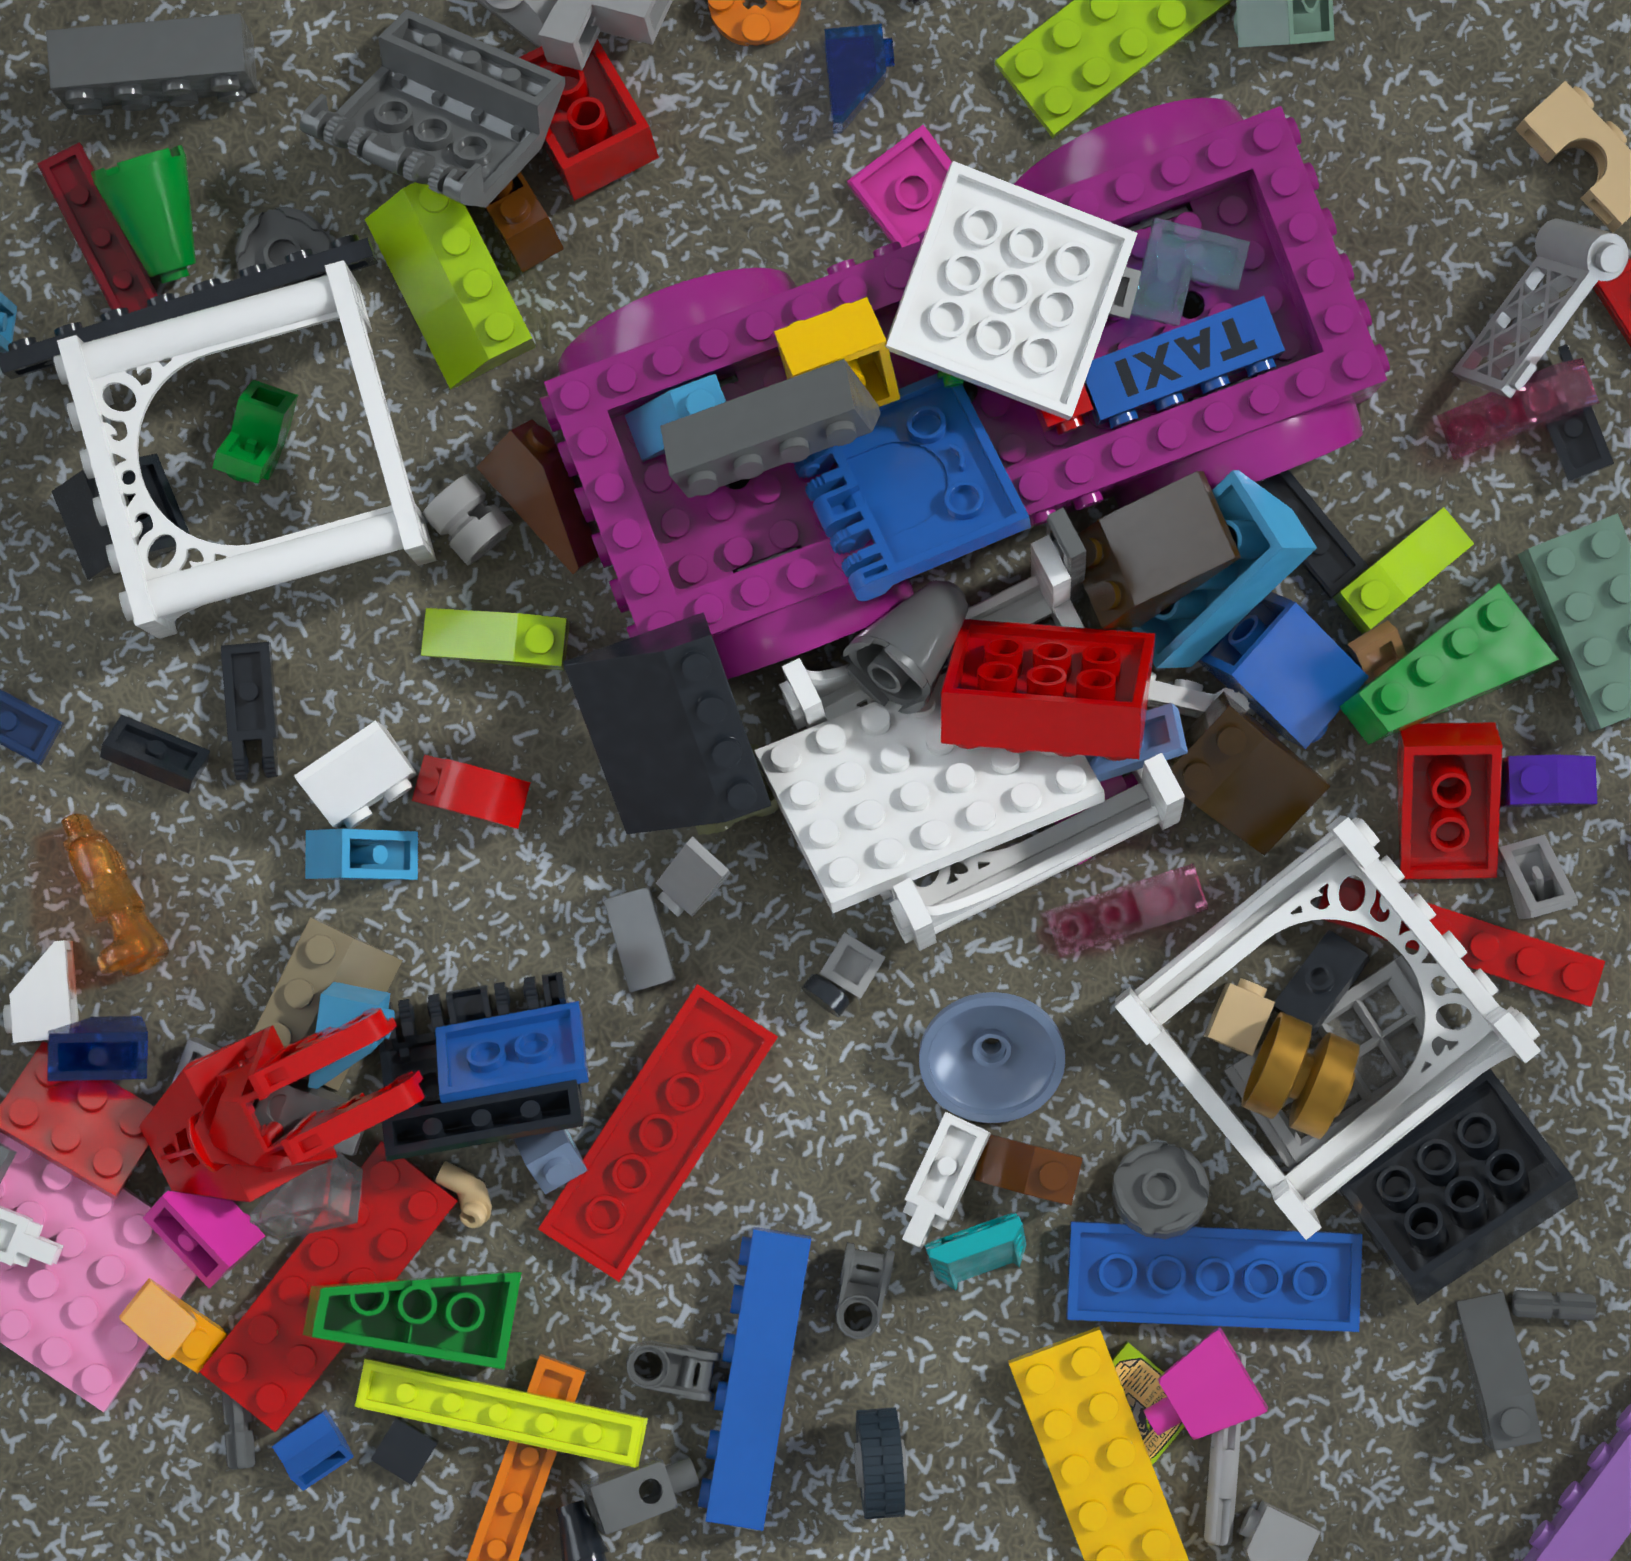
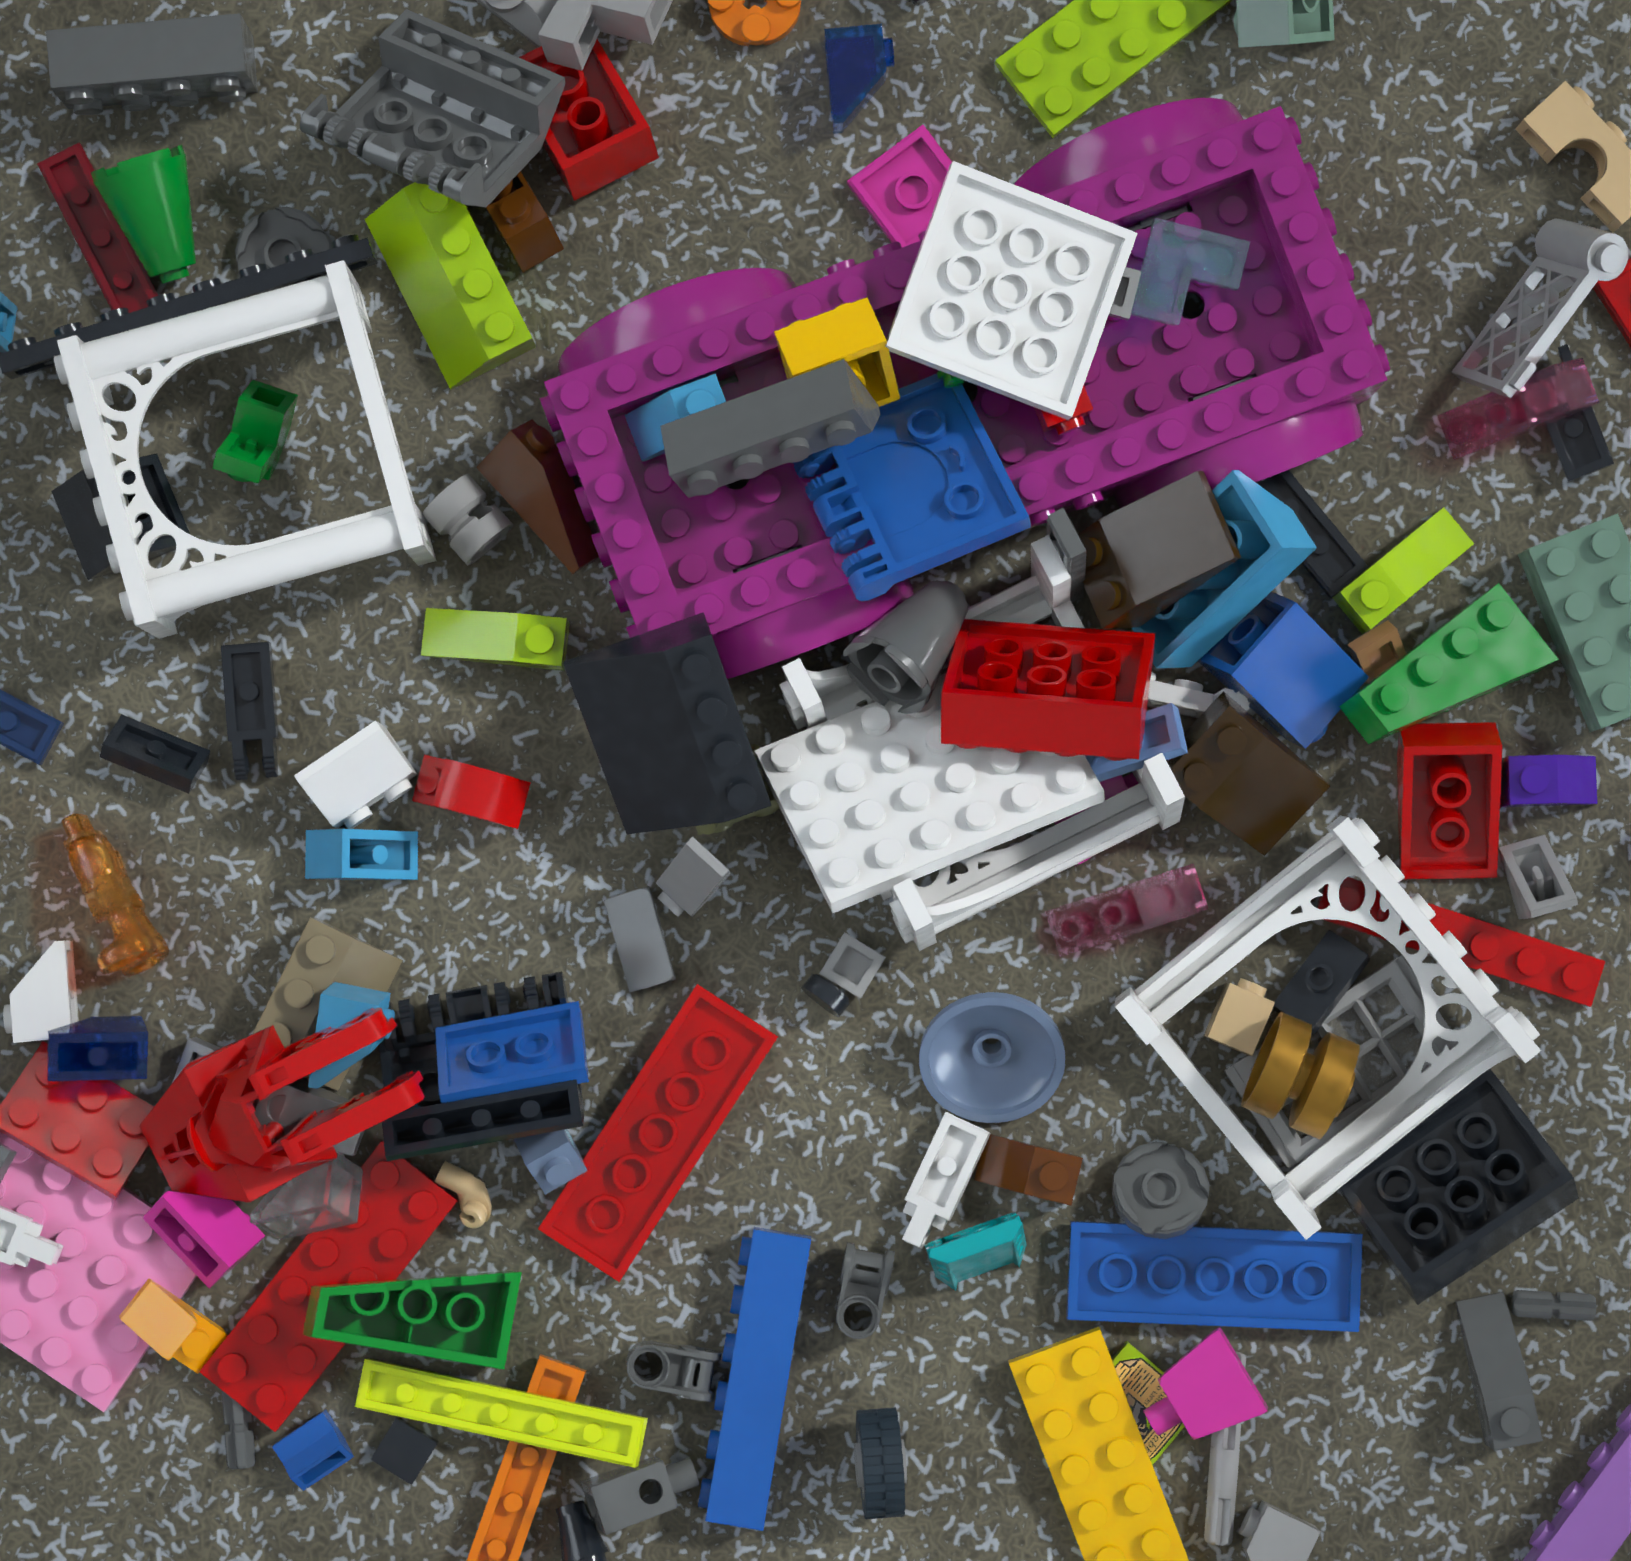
(1181, 361): blue brick -> none

